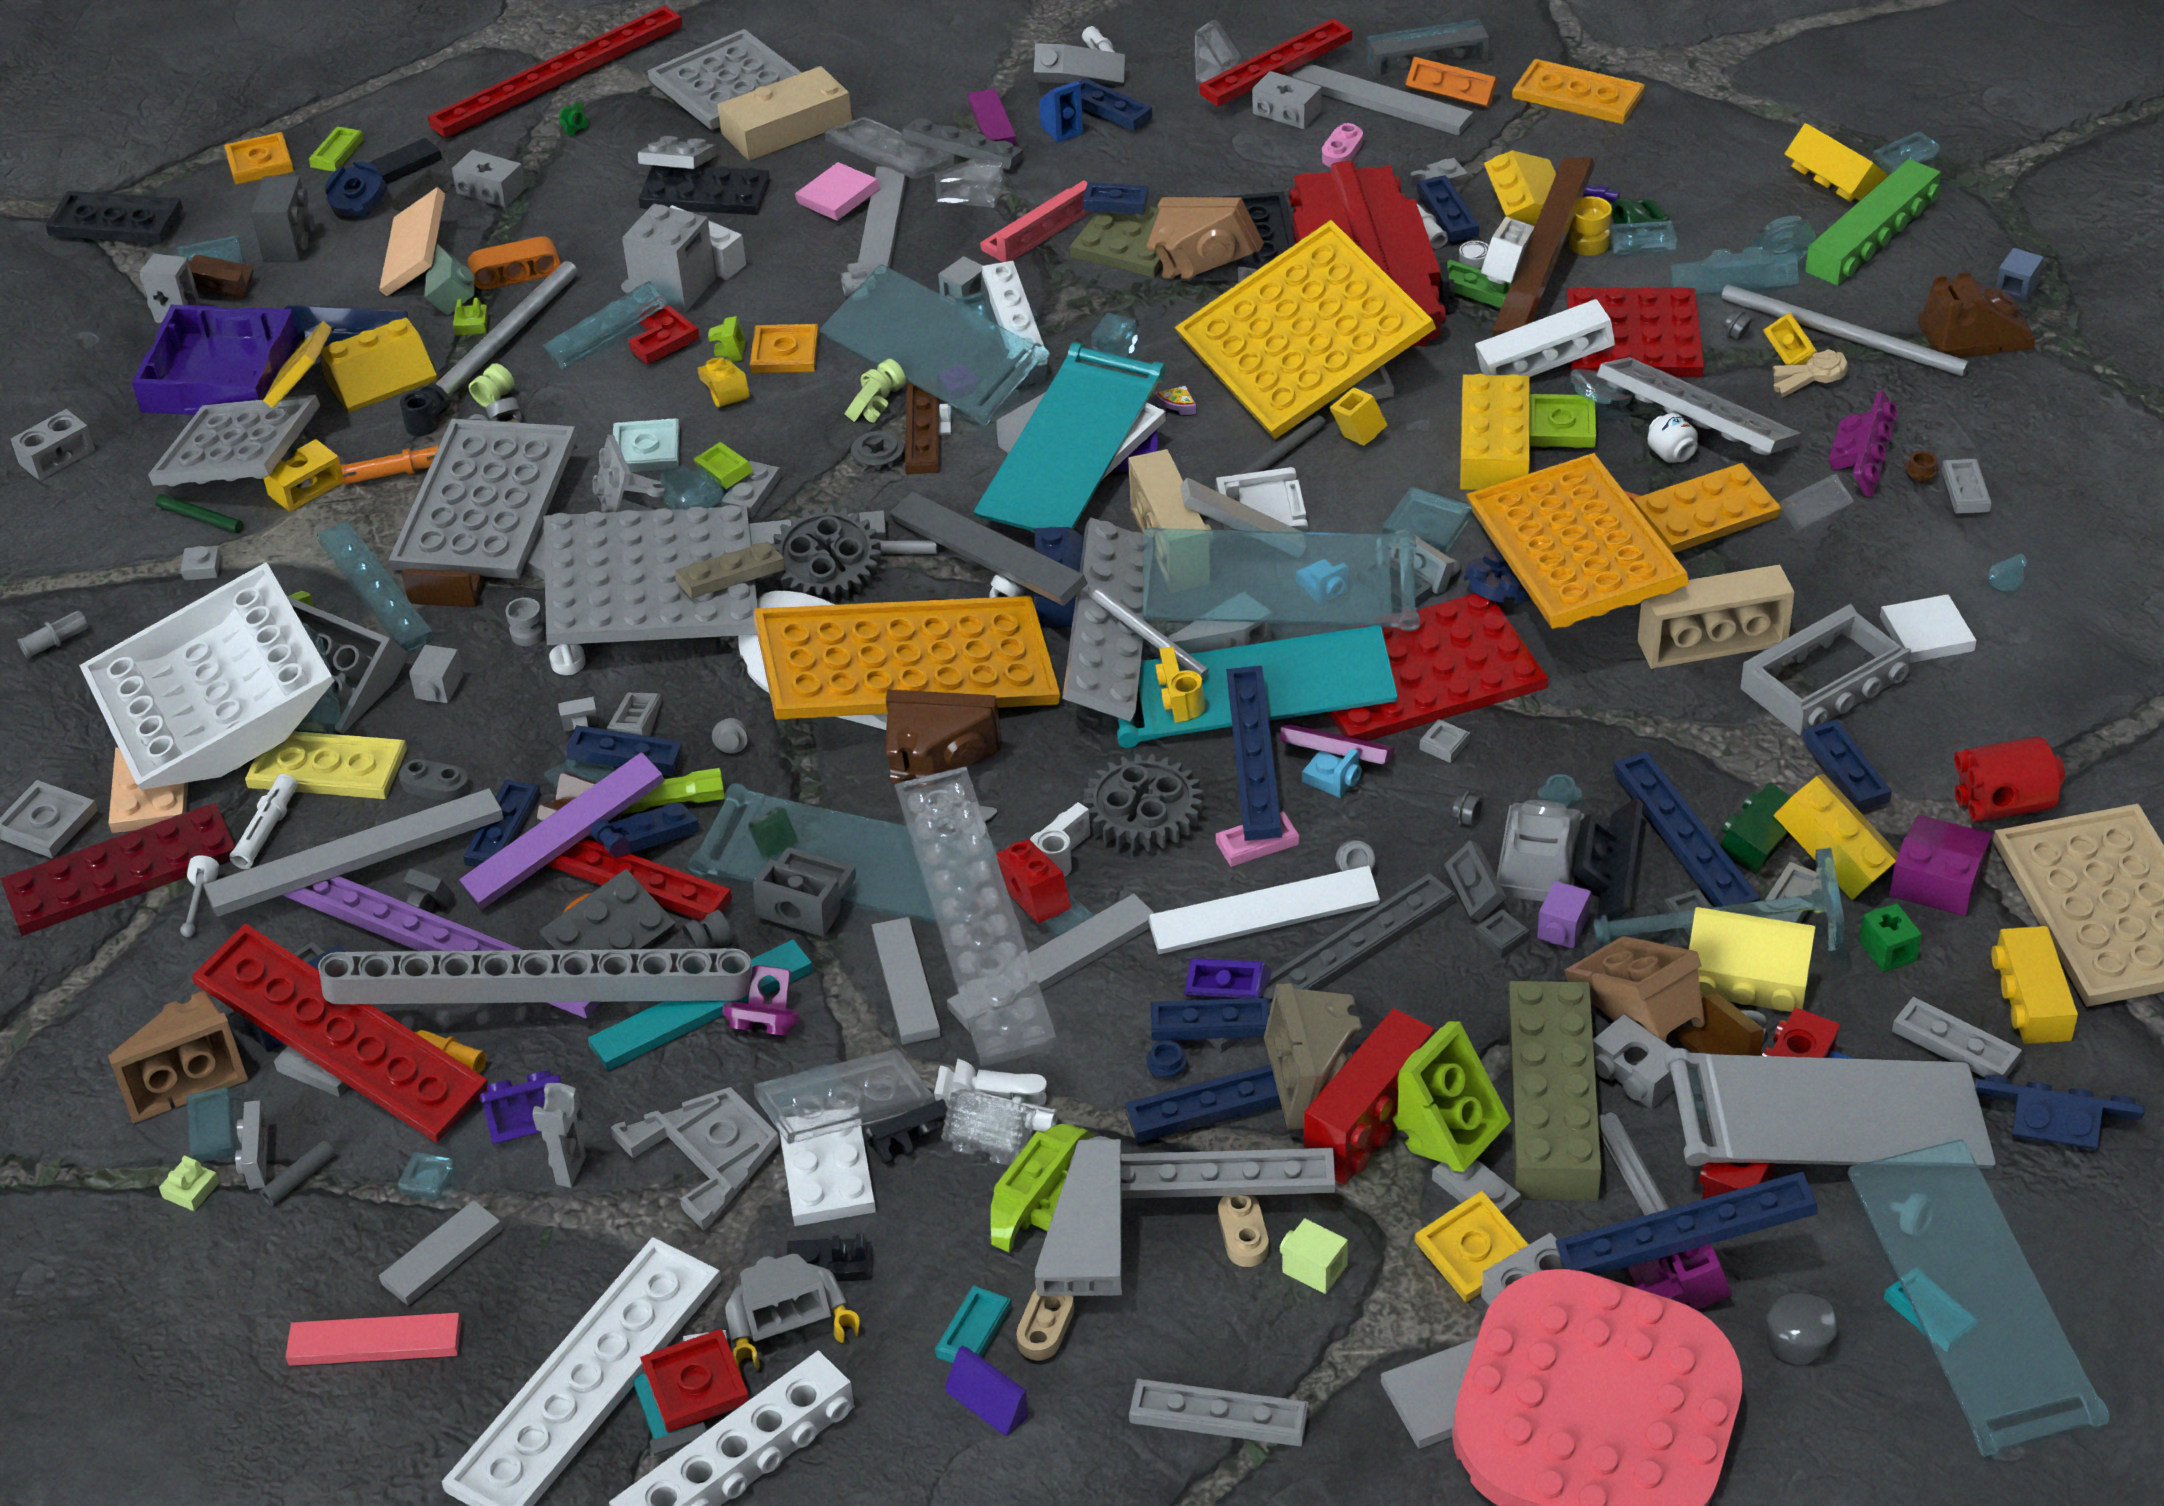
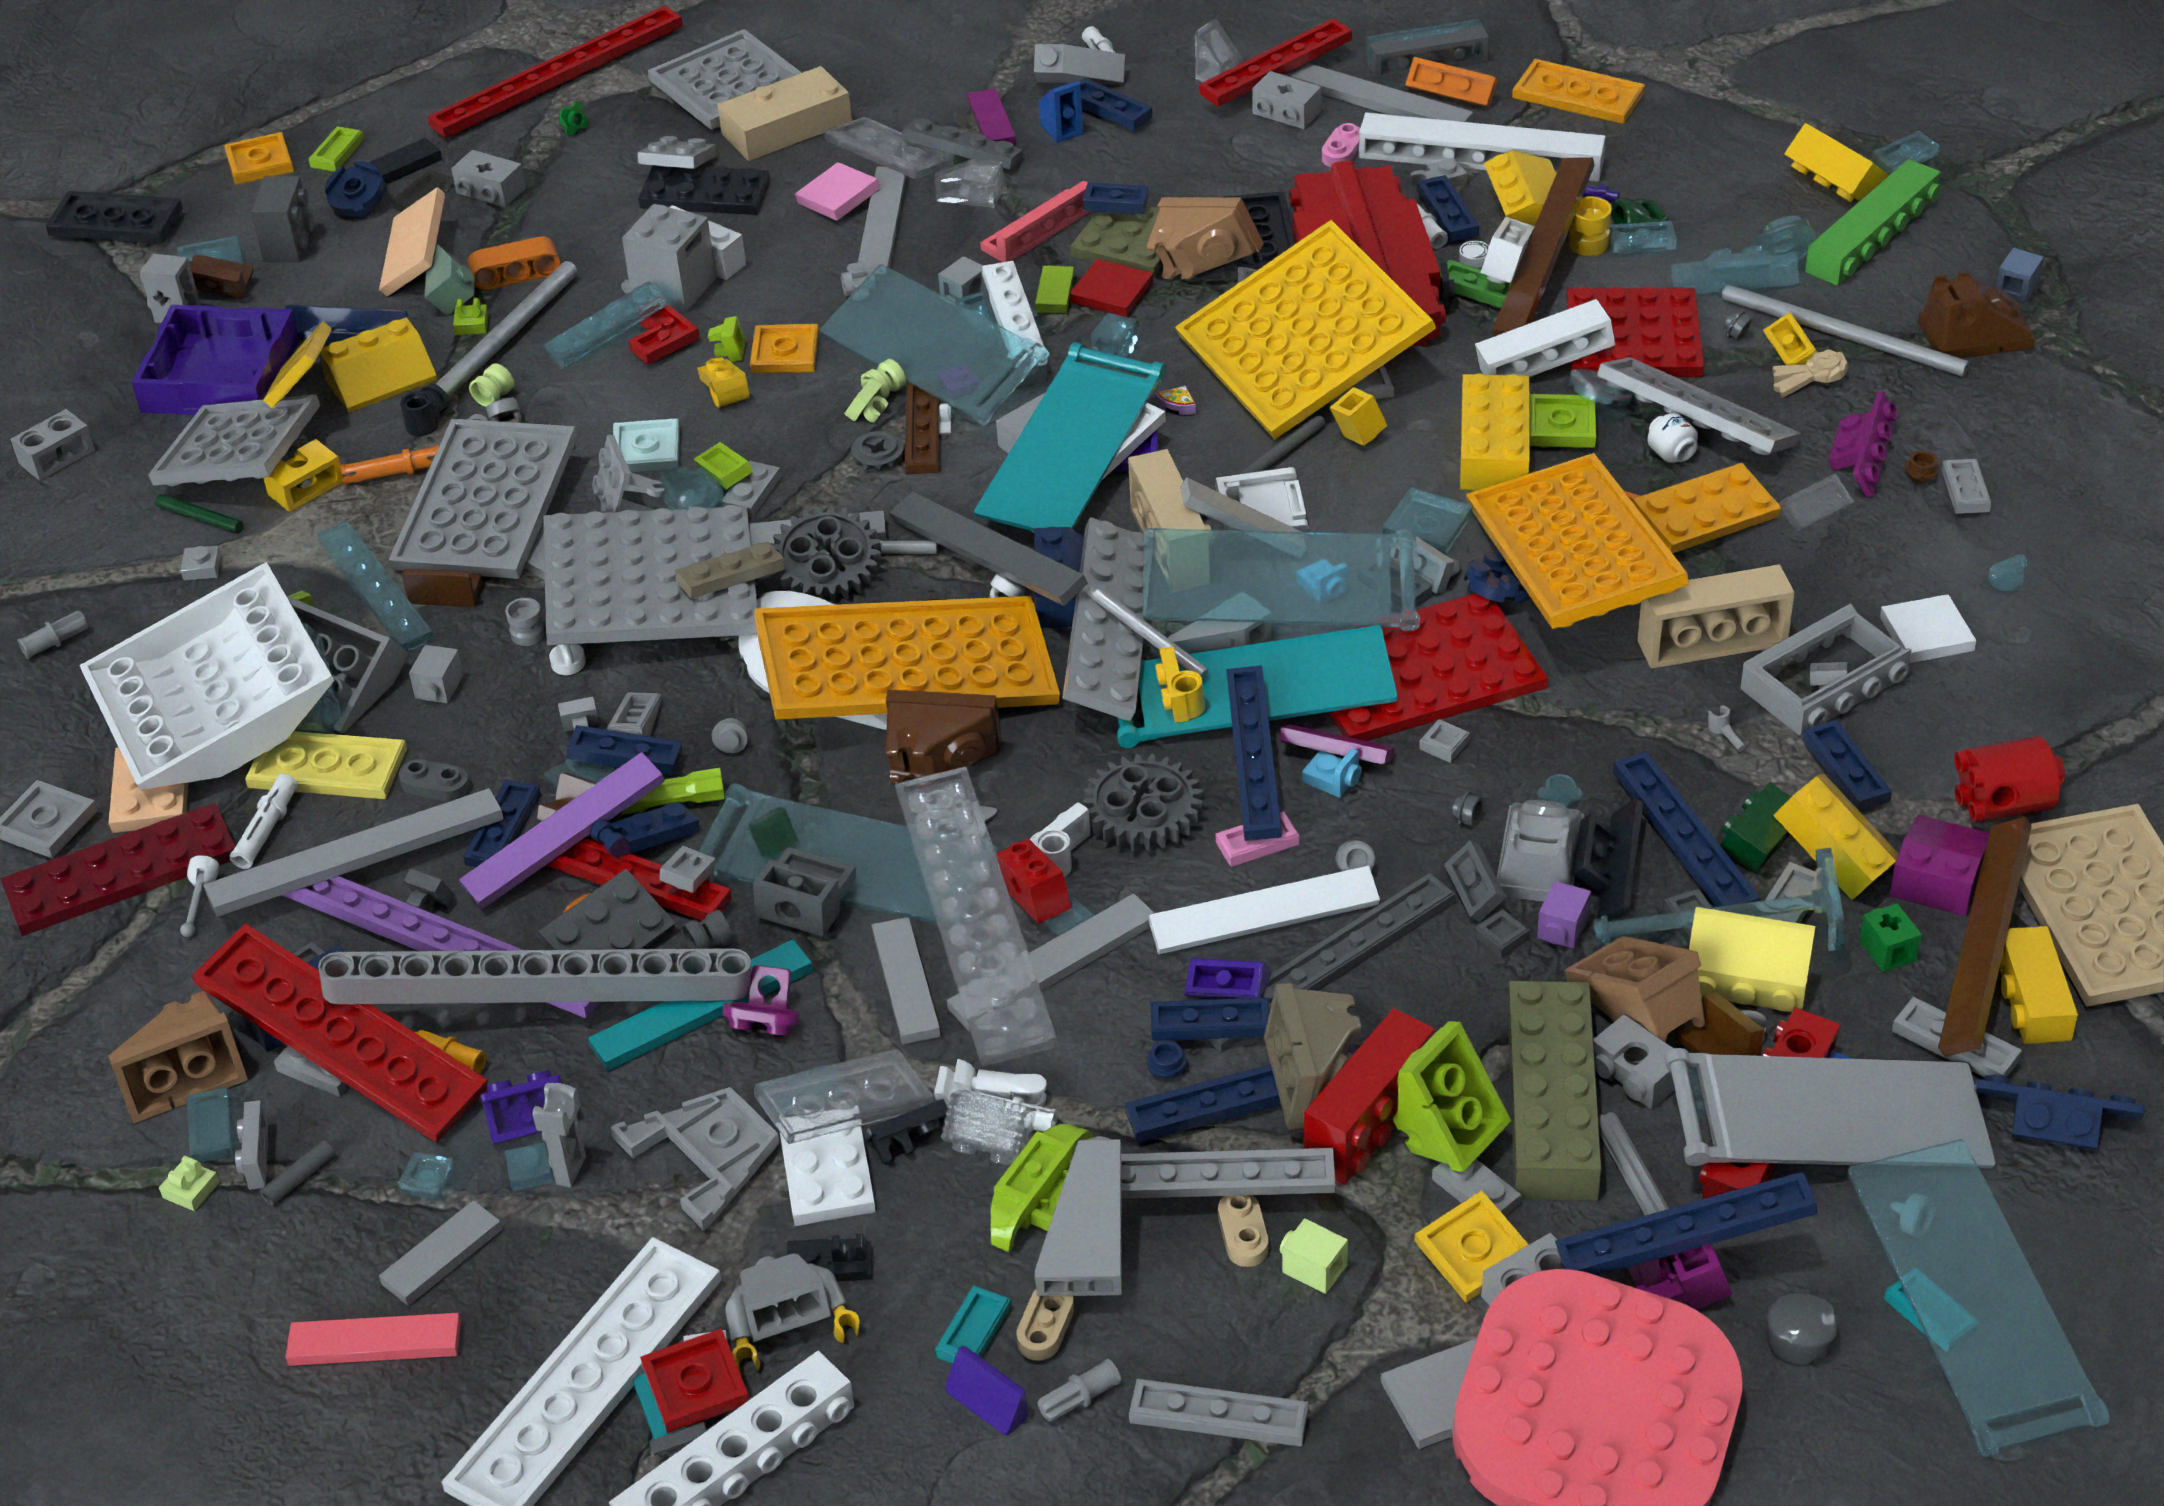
(528, 1166): none -> clear light blue plate
(688, 869): none -> light grey bracket
(1054, 289): none -> lime tile
(1079, 1390): none -> light grey axle
(1111, 287): none -> red tile
(1469, 143): none -> white brick
(1721, 725): none -> light grey hand
(1826, 673): none -> light grey plate
(1985, 938): none -> reddish brown tile

